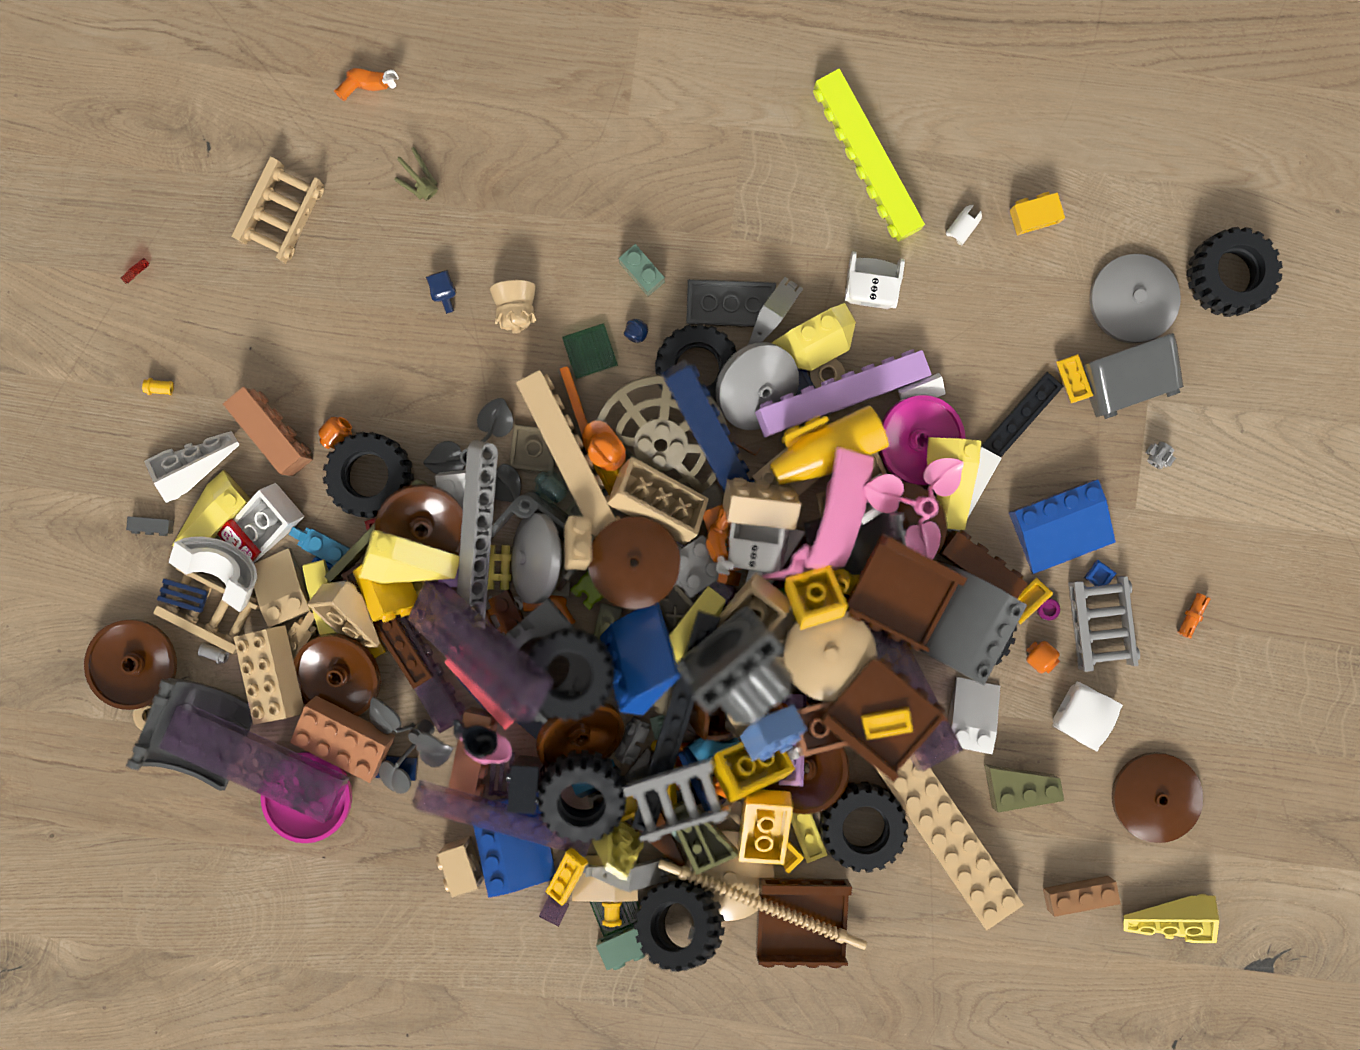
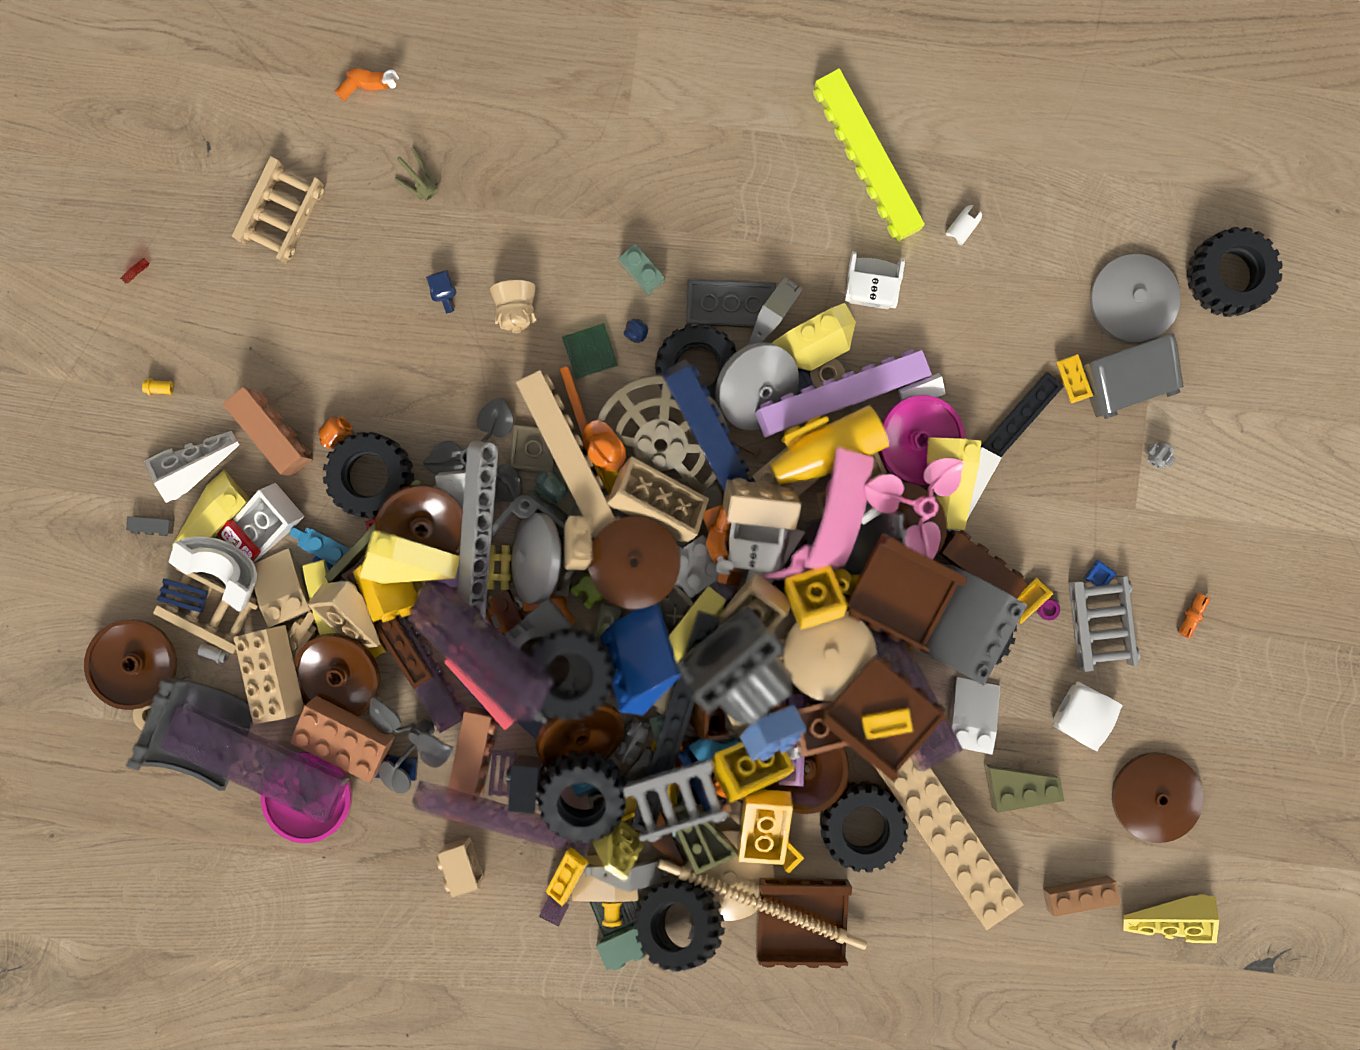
(482, 743): black hair -> none
(512, 862): blue slope -> none
(808, 836): light yellow tile -> none
(1037, 213): yellow brick -> none
(1043, 657): orange head -> none
(1063, 526): blue slope -> none

